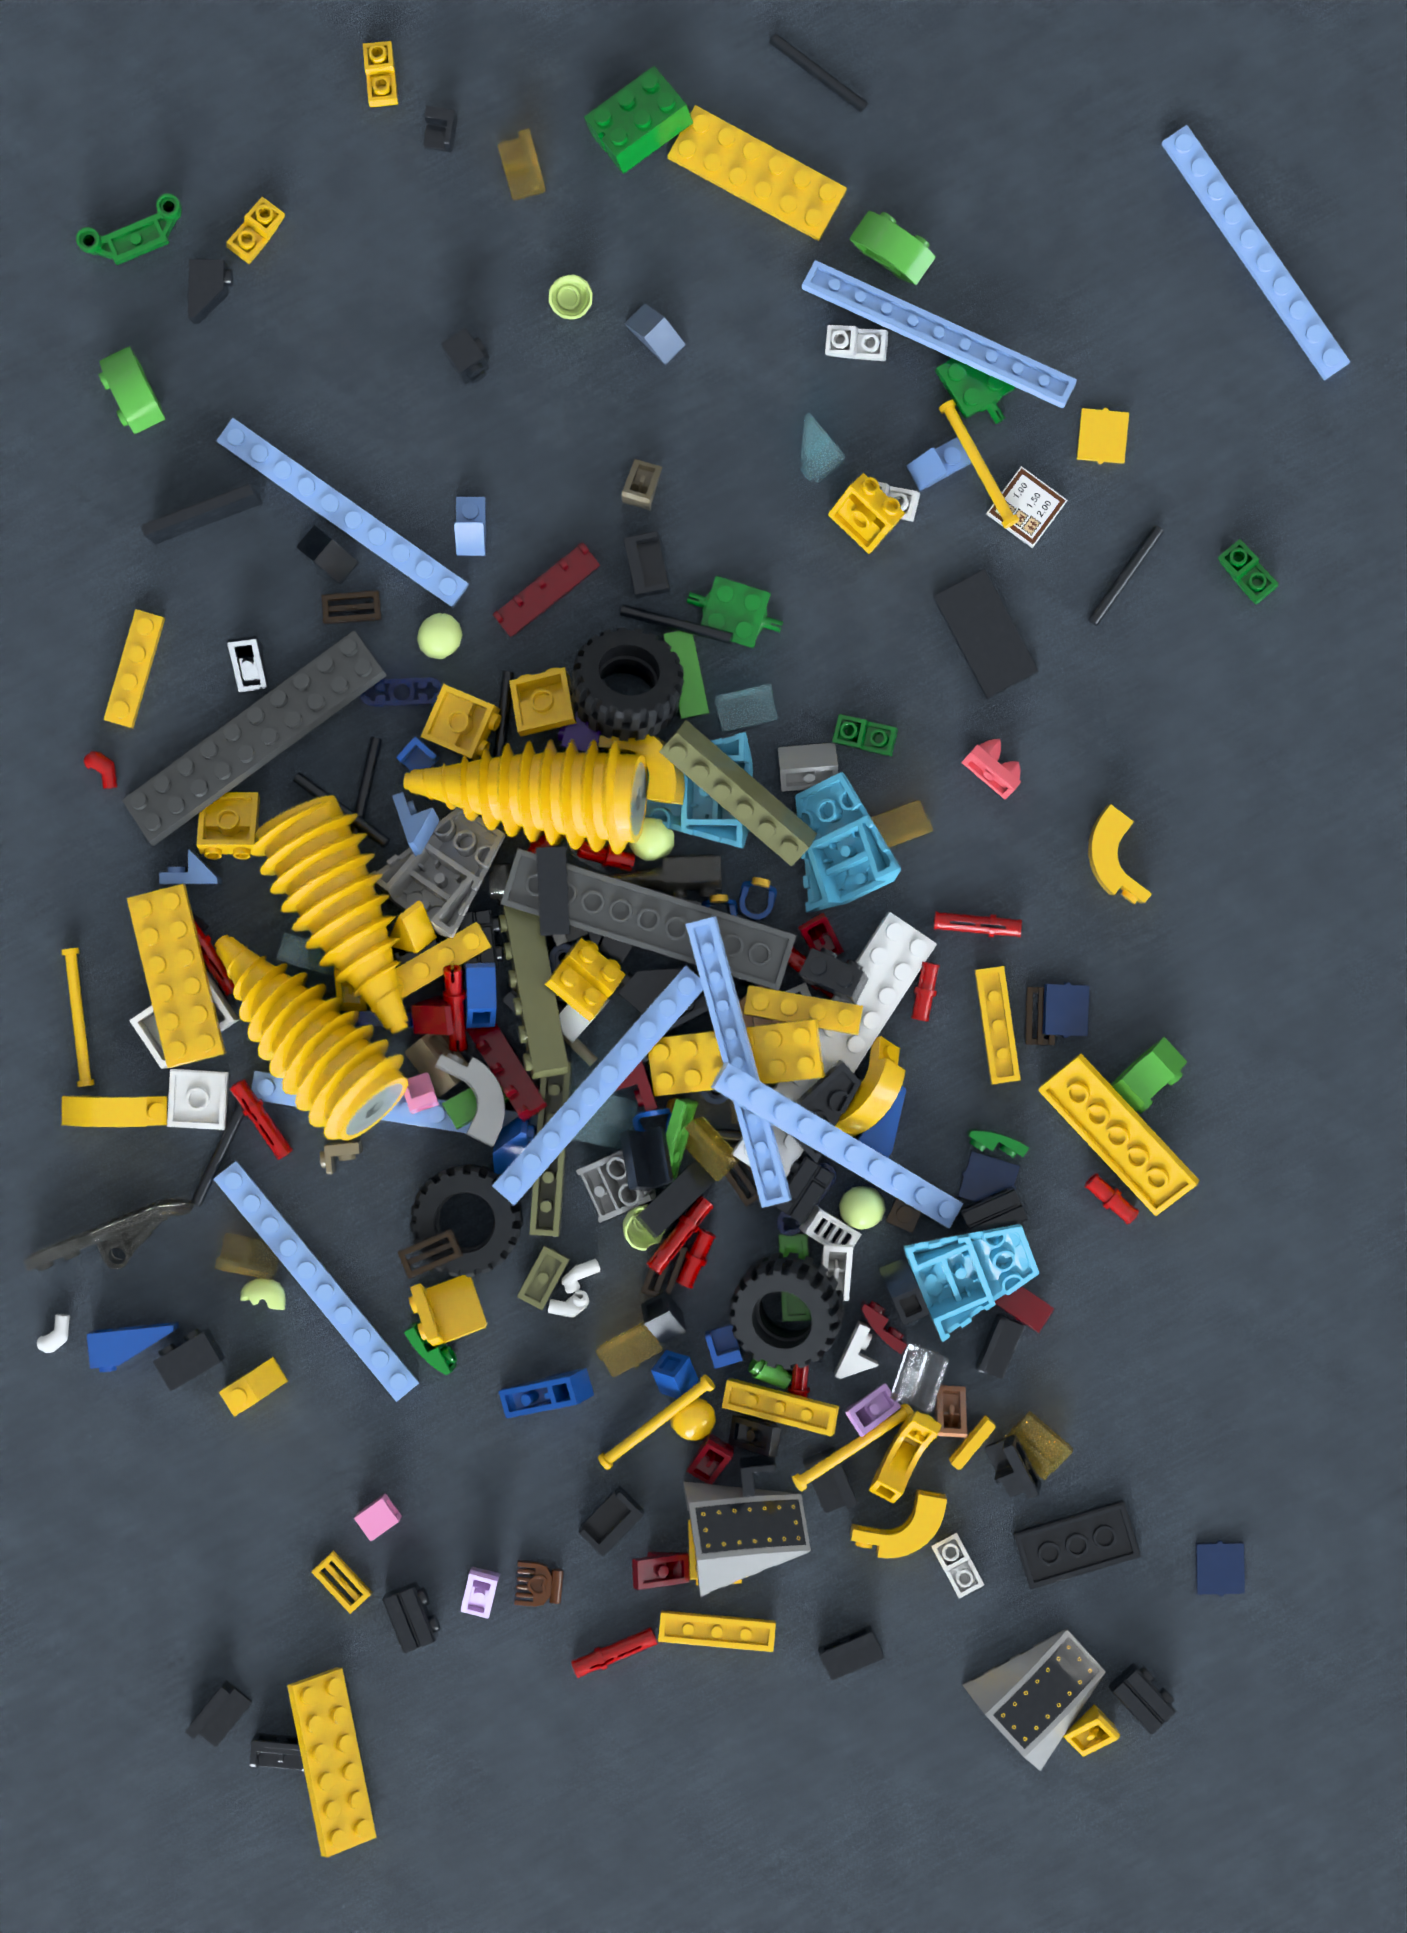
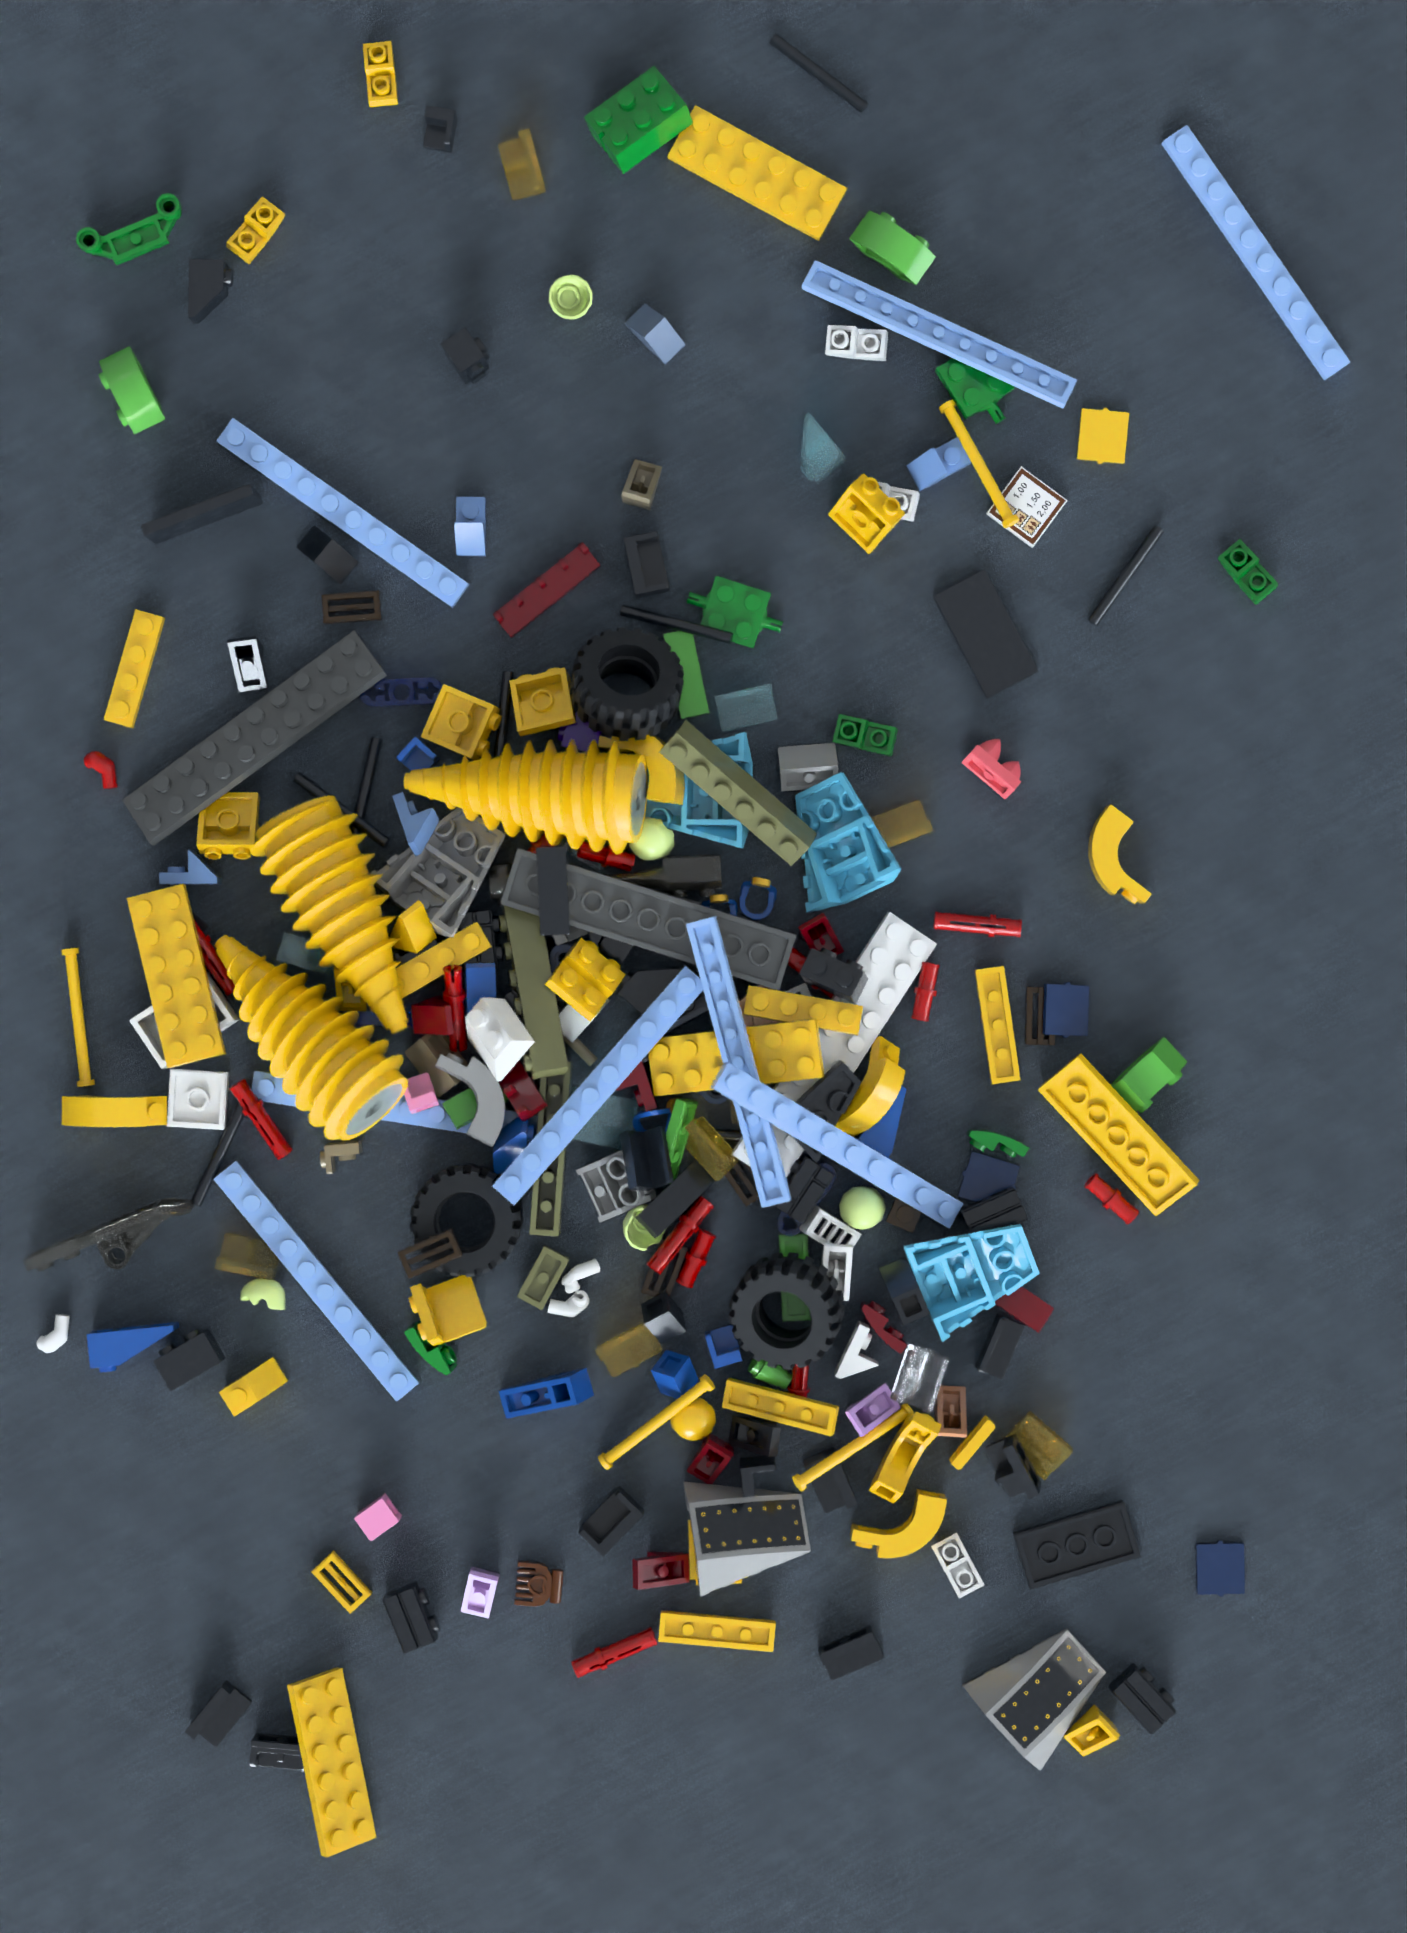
(439, 636): yellowish green hair -> none
(497, 1035): none -> white slope

